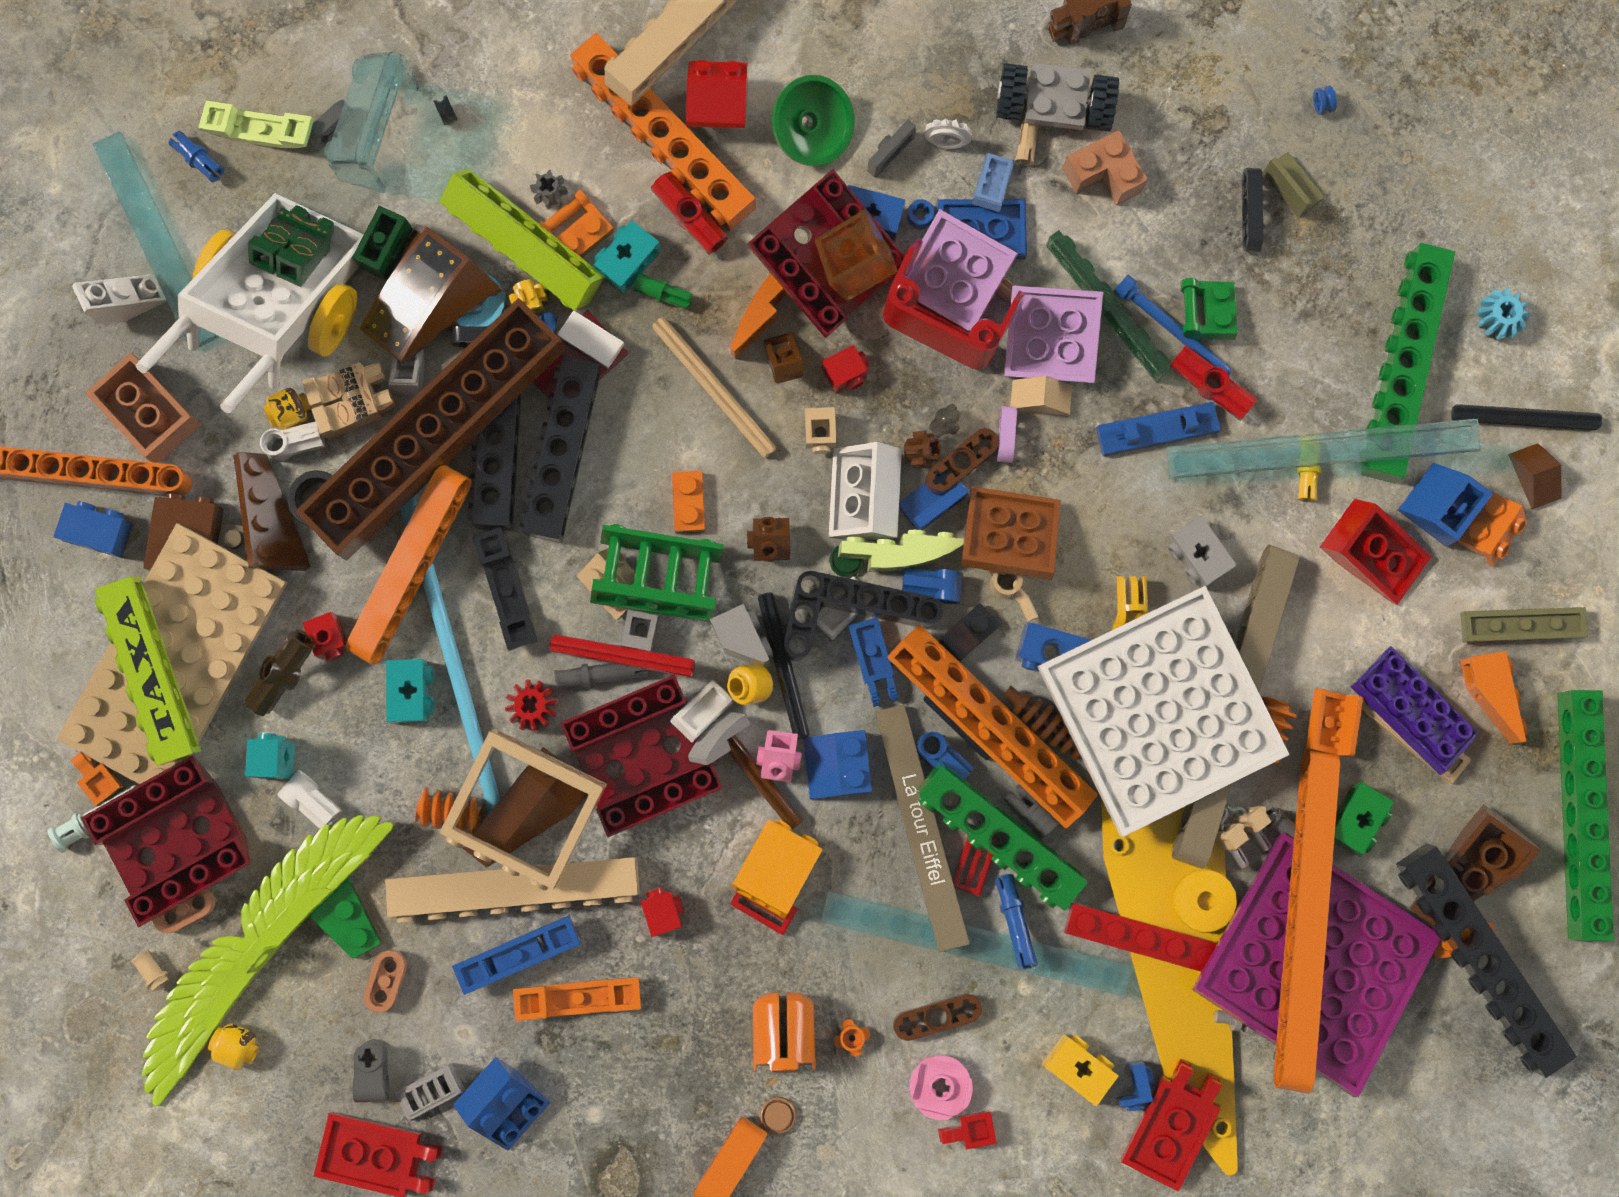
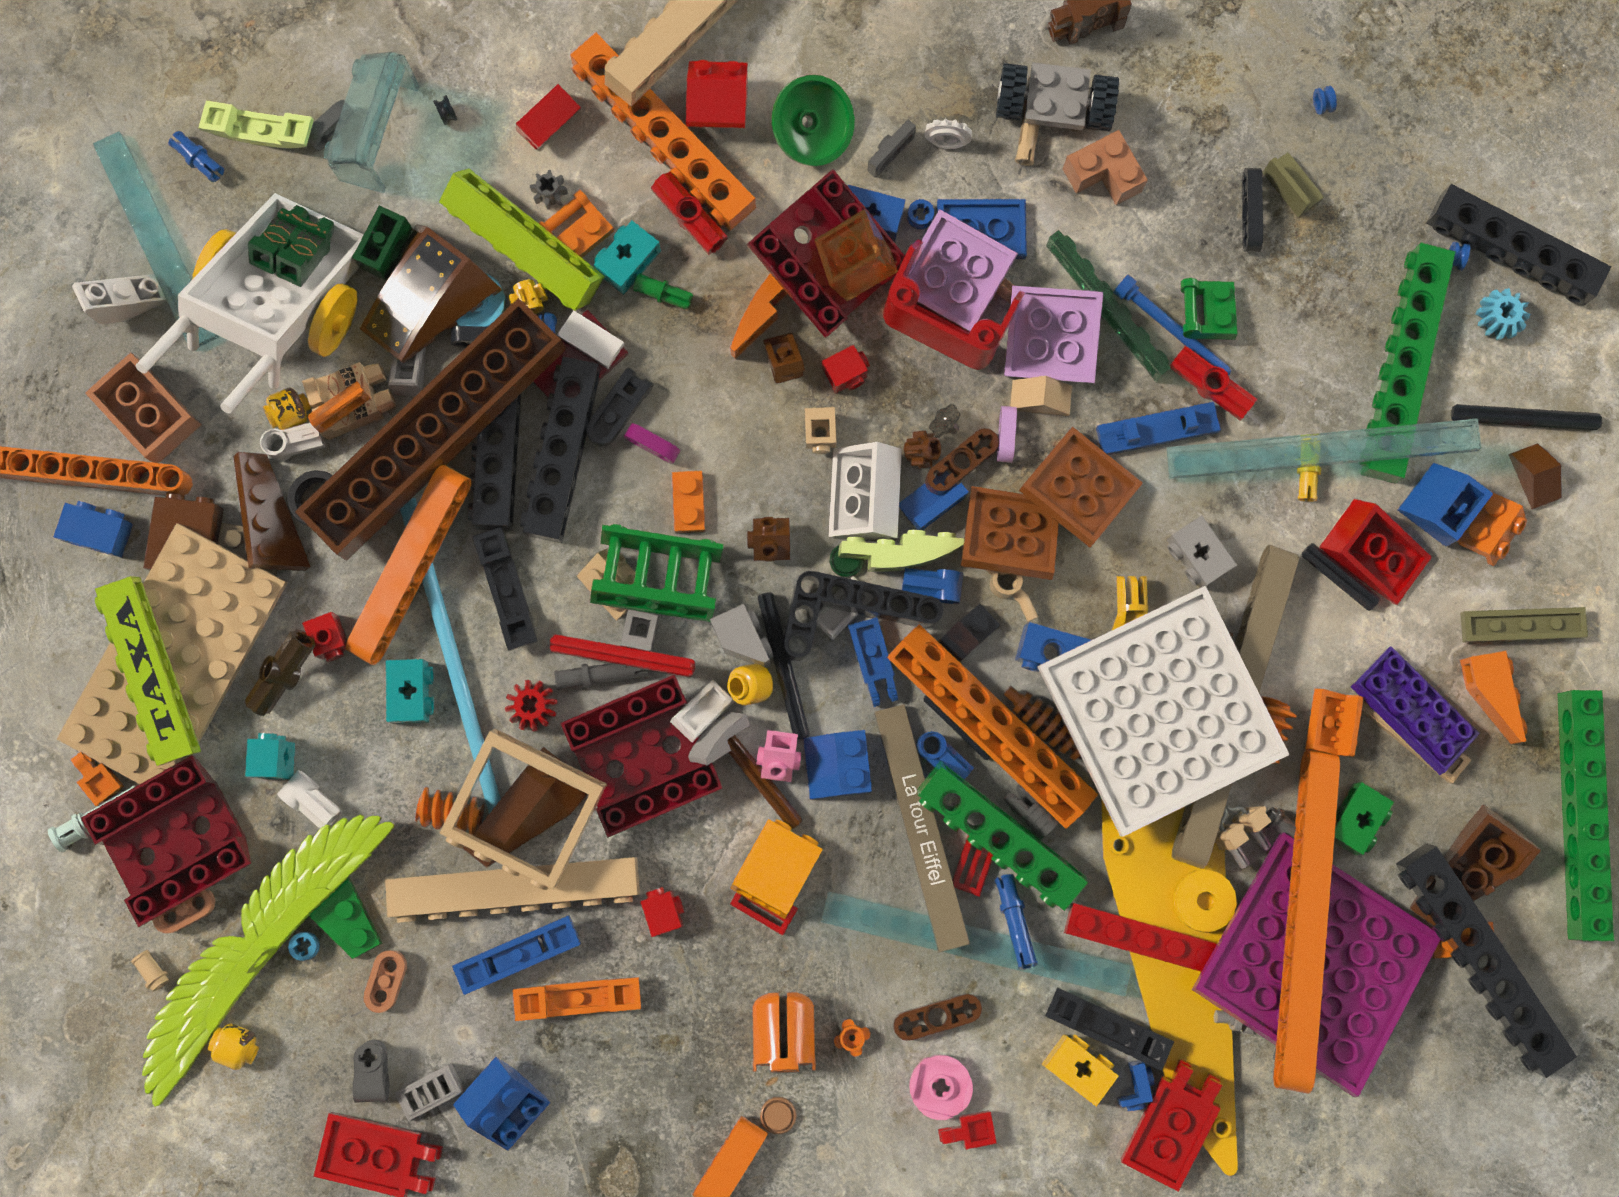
(312, 950): none -> dark azure bush
(338, 407): none -> orange slope
(547, 117): none -> red hinge
(617, 408): none -> black plate
(652, 443): none -> magenta beam
(714, 387): tan axle -> none
(993, 182): medium blue plate -> none
(1081, 487): none -> dark orange plate
(1109, 1028): none -> black slope
(1340, 576): none -> black axle
(1461, 255): none -> blue bush
(1587, 271): none -> black brick

